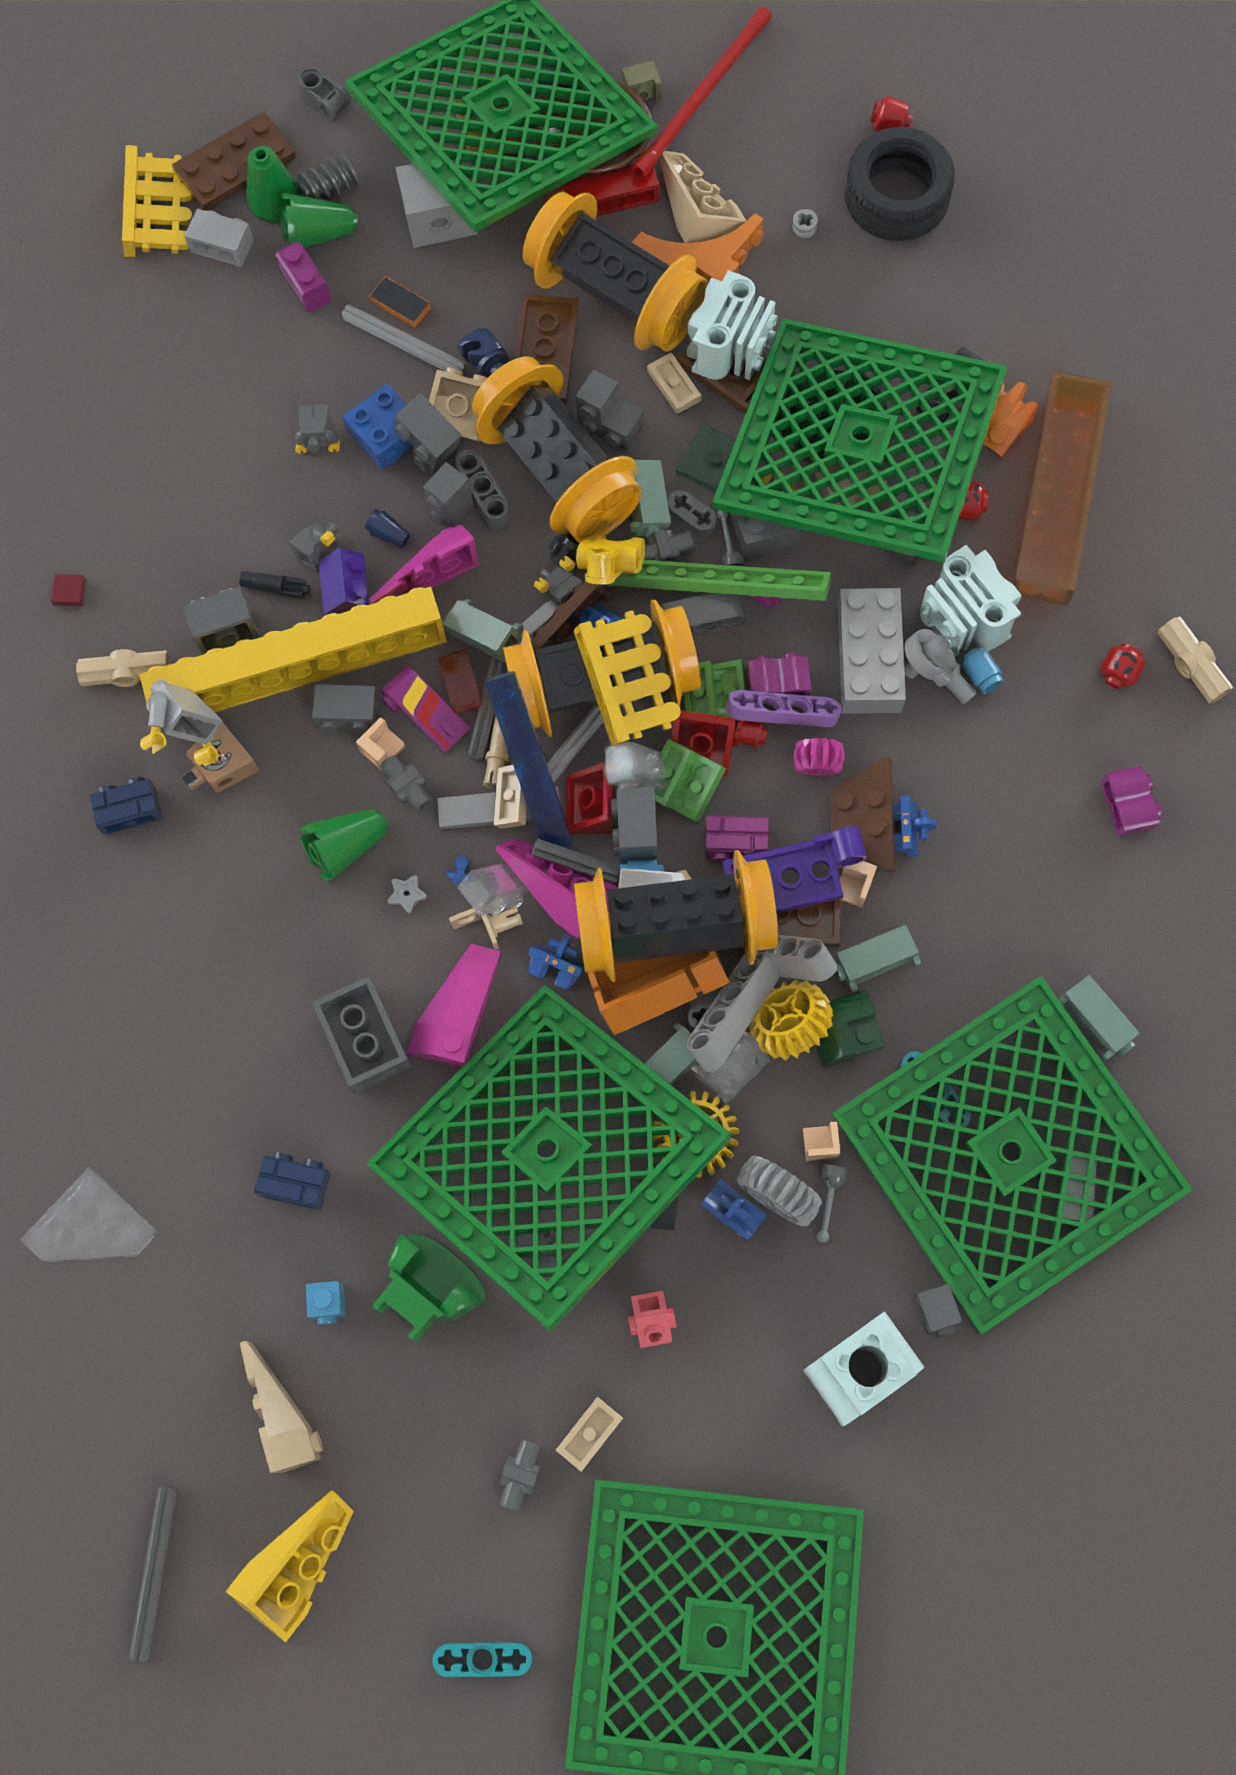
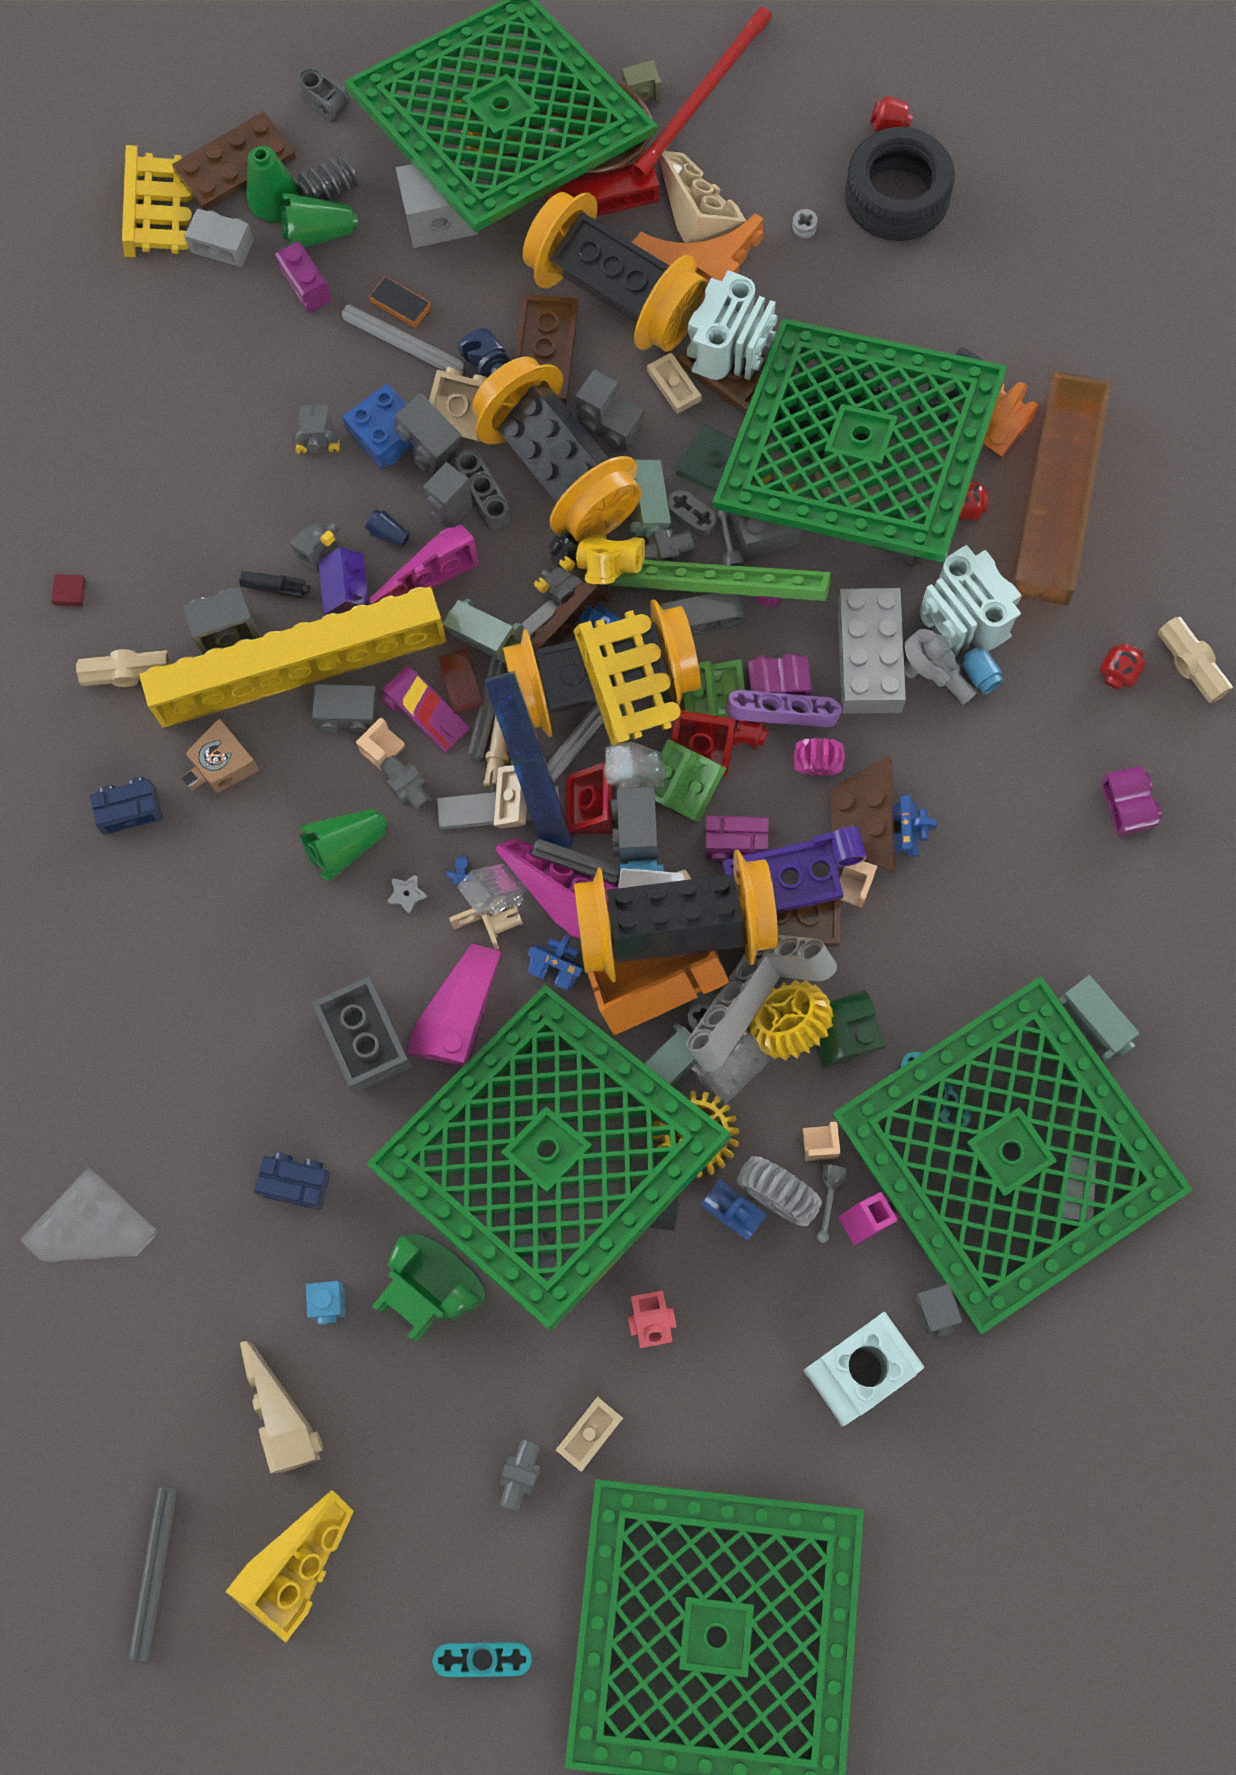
(180, 715): light grey torso -> none
(868, 1218): none -> dark pink brick
(876, 957): sand green brick -> none

